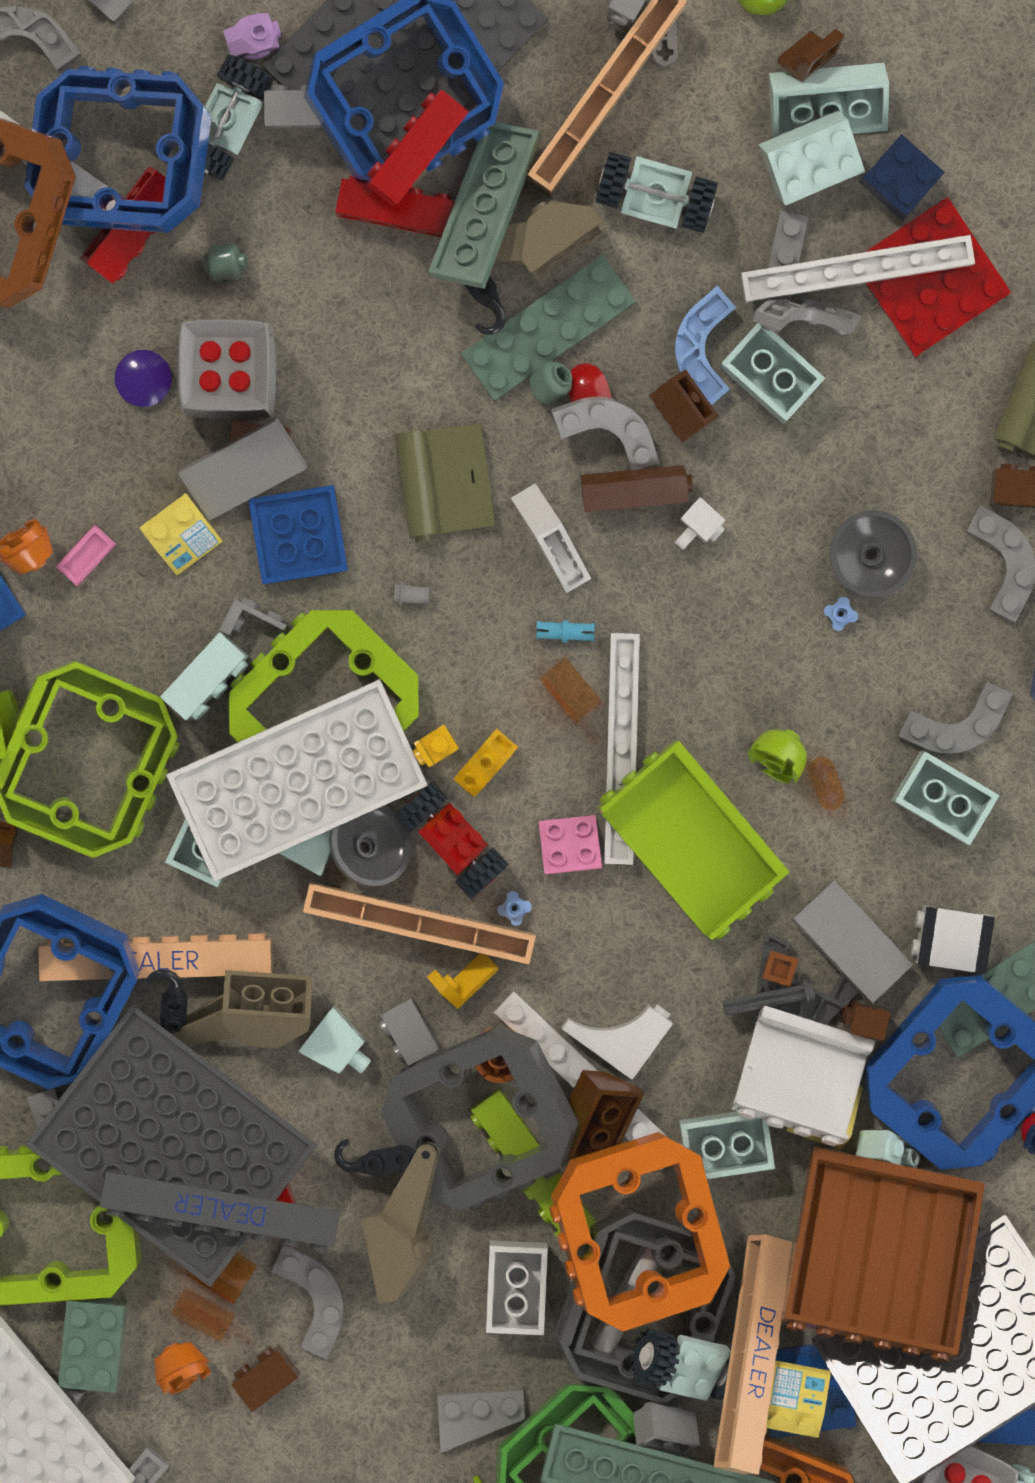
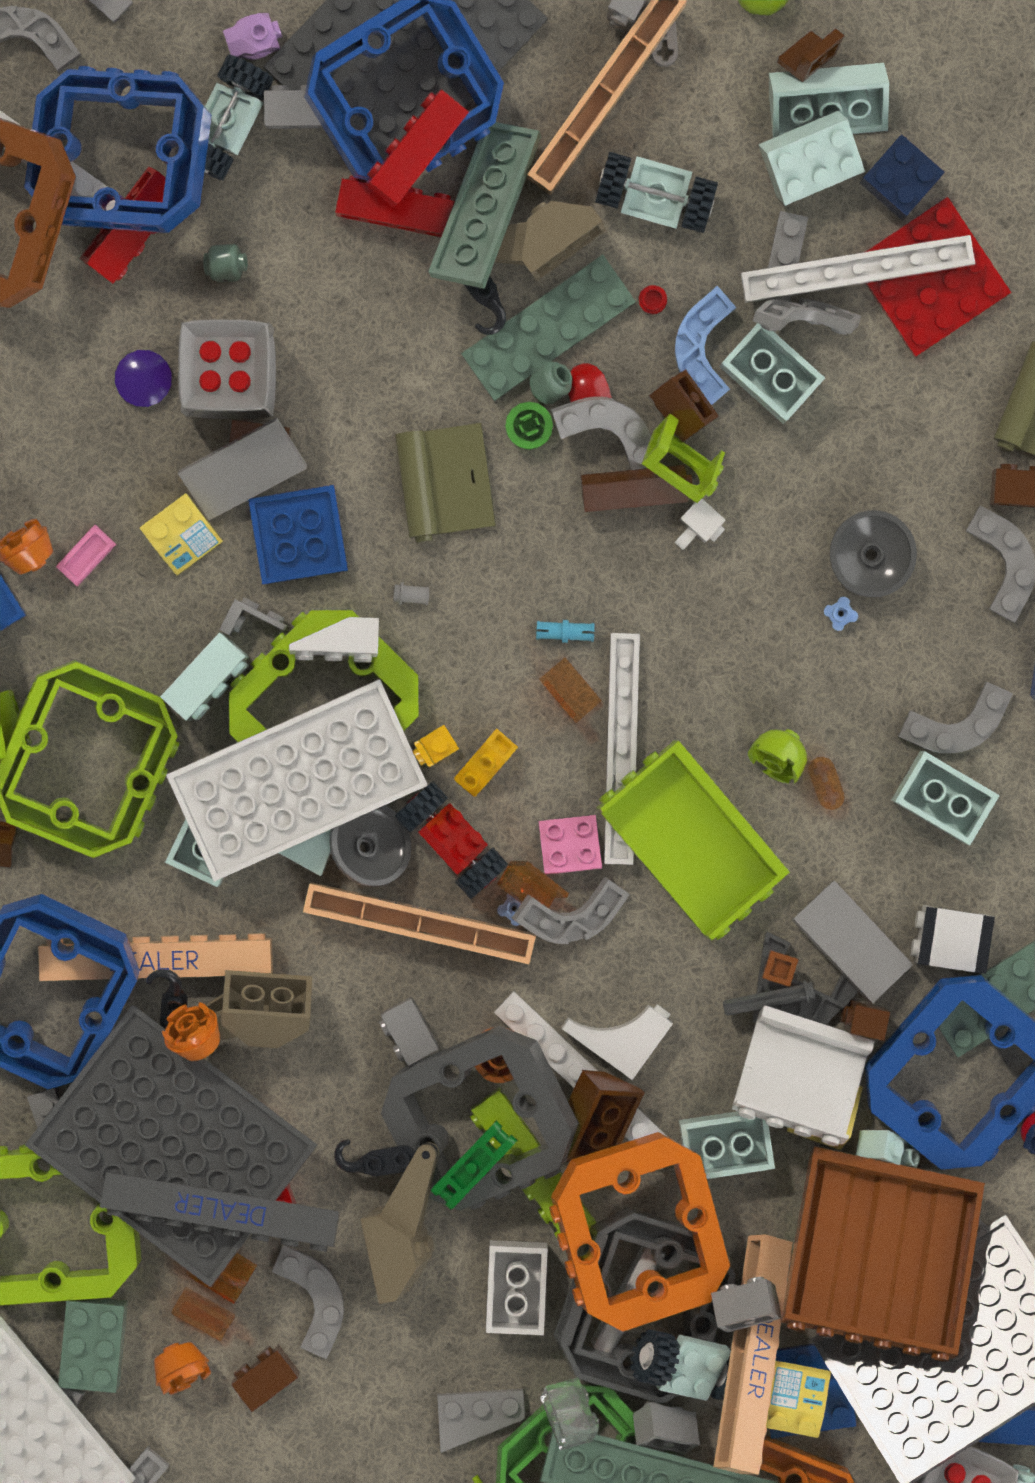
(192, 1032): none -> orange cone
(336, 1044): light aqua torso -> none
(346, 638): none -> white slope
(467, 982): yellow bracket -> none
(473, 1165): none -> green plate
(524, 879): none -> clear orange panel
(529, 425): none -> bright green piece
(551, 537): white arch -> none
(569, 1413): none -> clear brick
(576, 925): none -> light grey plate
(652, 299): none -> red plate
(664, 441): none -> lime panel
(746, 1304): none -> light grey brick

